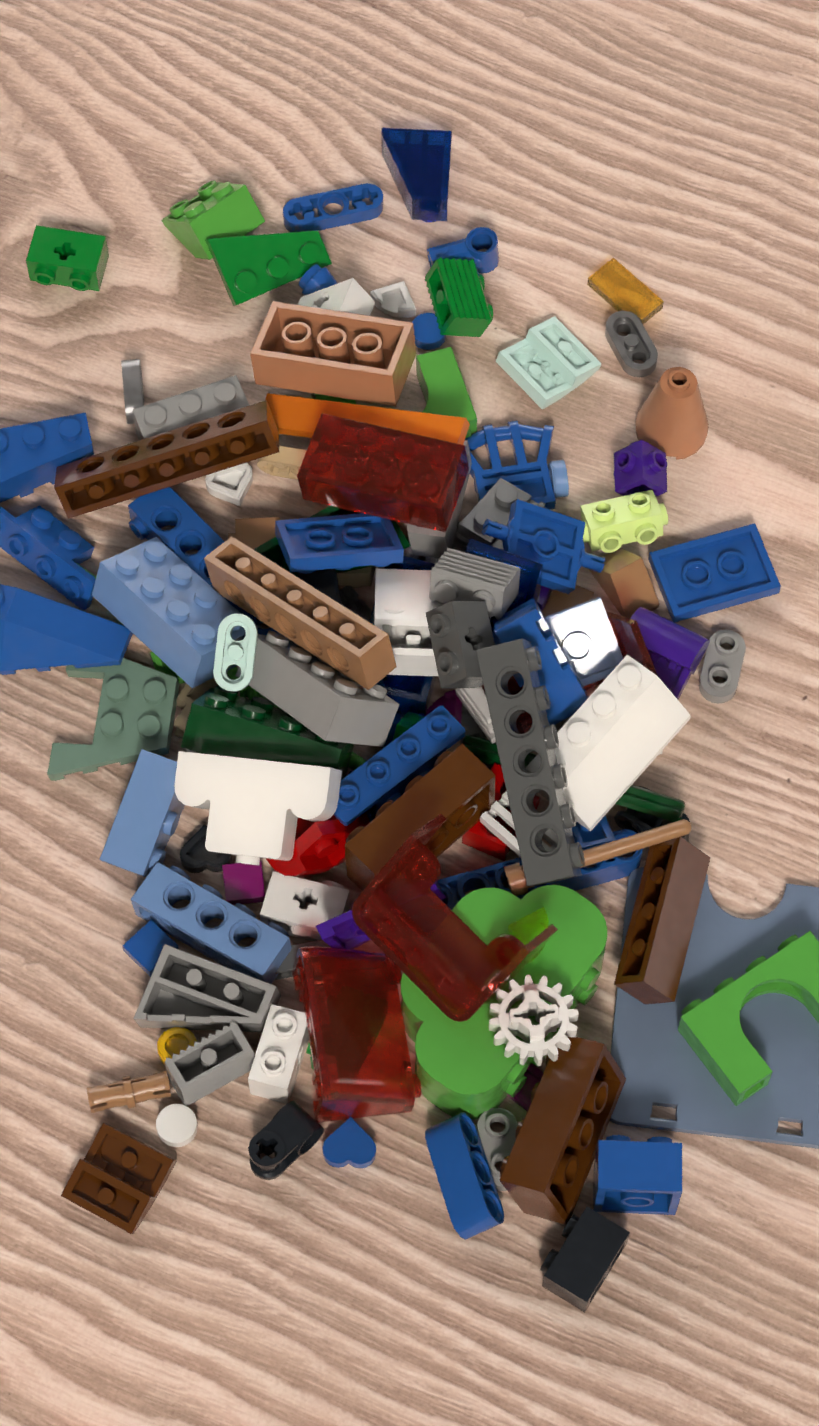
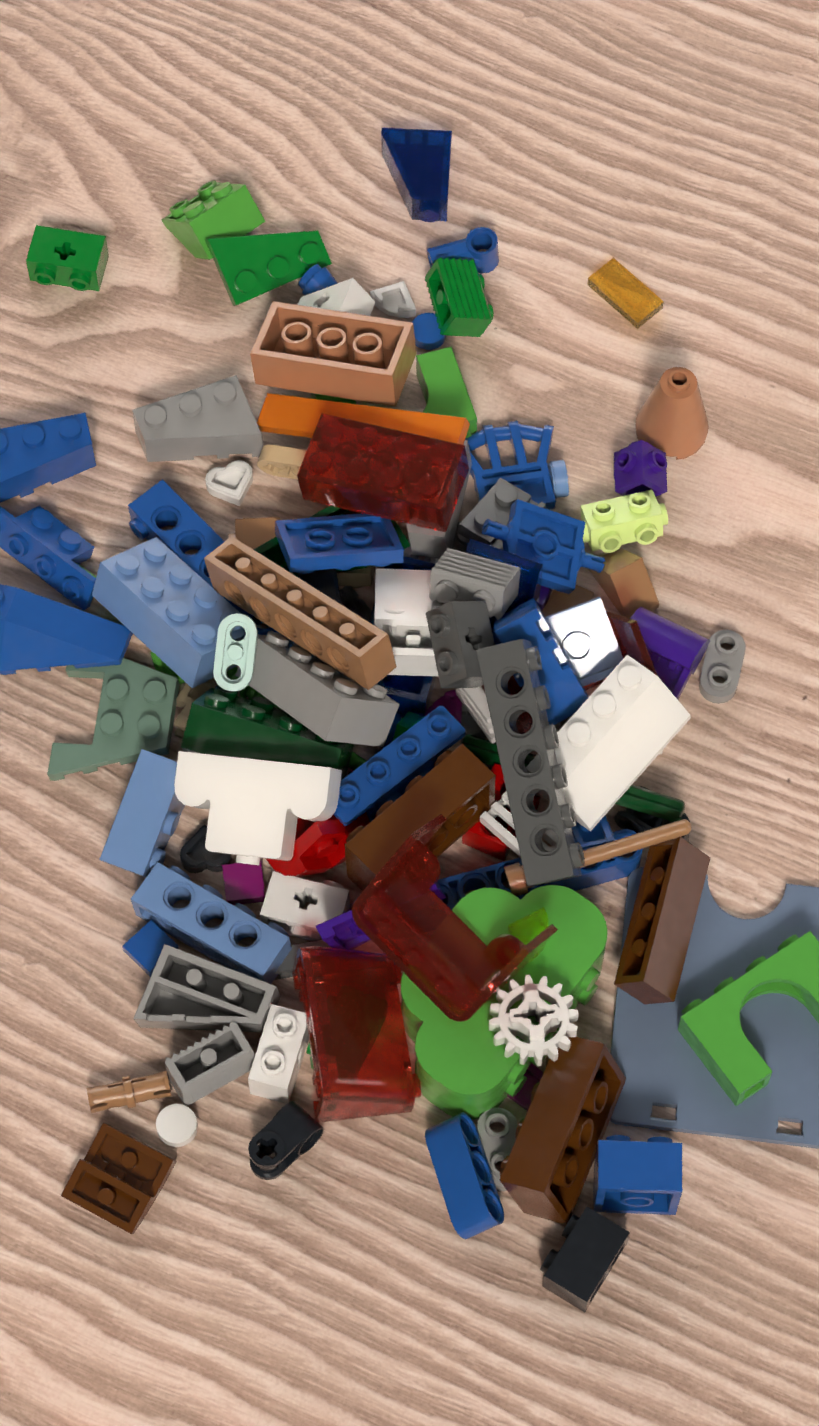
(132, 387): flat silver beam -> none
(167, 459): reddish brown brick -> none
(173, 1041): yellow tile -> none
(340, 196): blue beam -> none
(349, 1146): blue tile -> none
(548, 362): light aqua slope -> none
(634, 346): flat silver plate -> none
(714, 573): blue plate -> none

